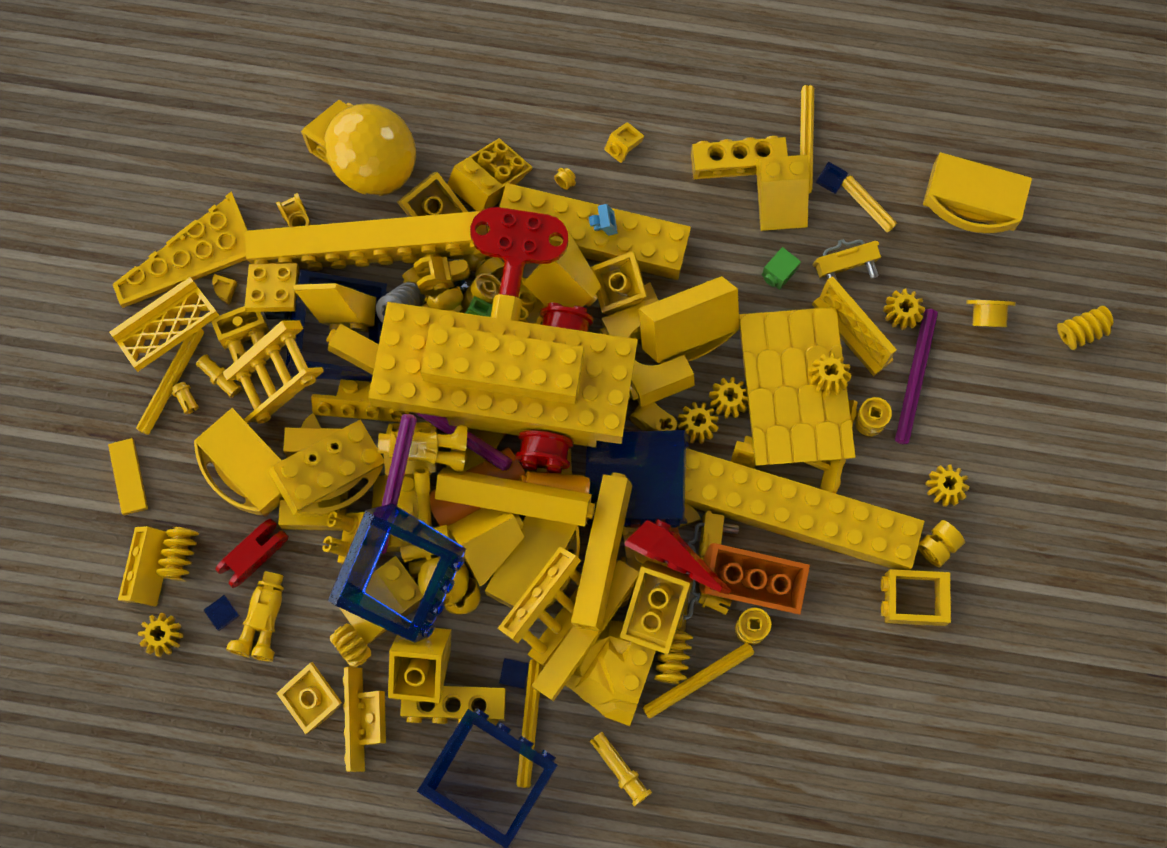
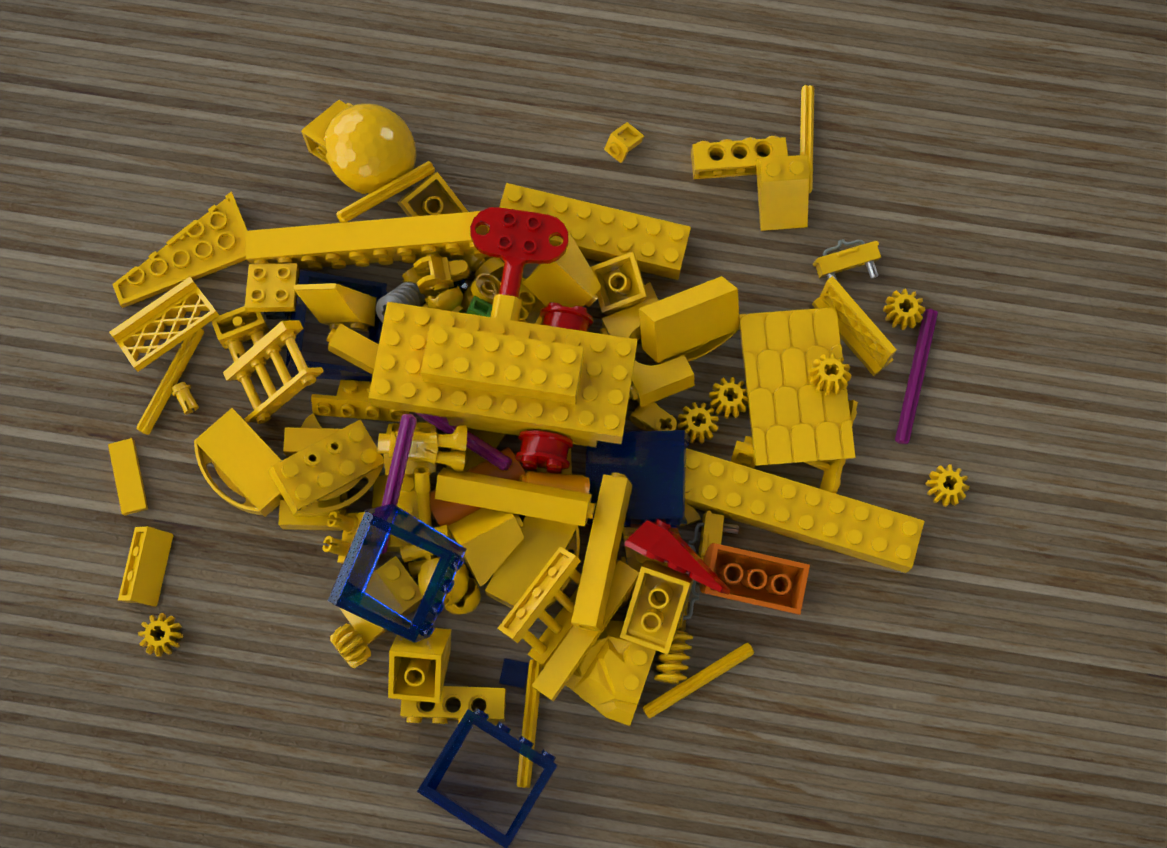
(177, 553): yellow piece -> none
(217, 377): yellow pin -> none
(221, 612): clear blue tile -> none
(224, 288): yellow tile -> none
(252, 552): red piece -> none
(261, 618): yellow piece -> none
(293, 211): yellow piece -> none
(309, 698): yellow slope -> none
(363, 719): yellow bracket -> none
(385, 192): none -> yellow axle
(484, 174): yellow slope -> none
(565, 178): yellow plate -> none
(605, 220): dark azure tile -> none
(627, 778): yellow pin -> none
(713, 602): yellow pin -> none
(753, 626): yellow wheel -> none
(780, 268): bright green brick -> none
(831, 177): clear blue tile -> none
(868, 420): yellow wheel -> none
(872, 207): yellow axle -> none
(937, 547): yellow wheel -> none
(942, 598): yellow window -> none
(976, 194): yellow piece -> none
(990, 313): yellow piece -> none
(1086, 327): yellow piece -> none

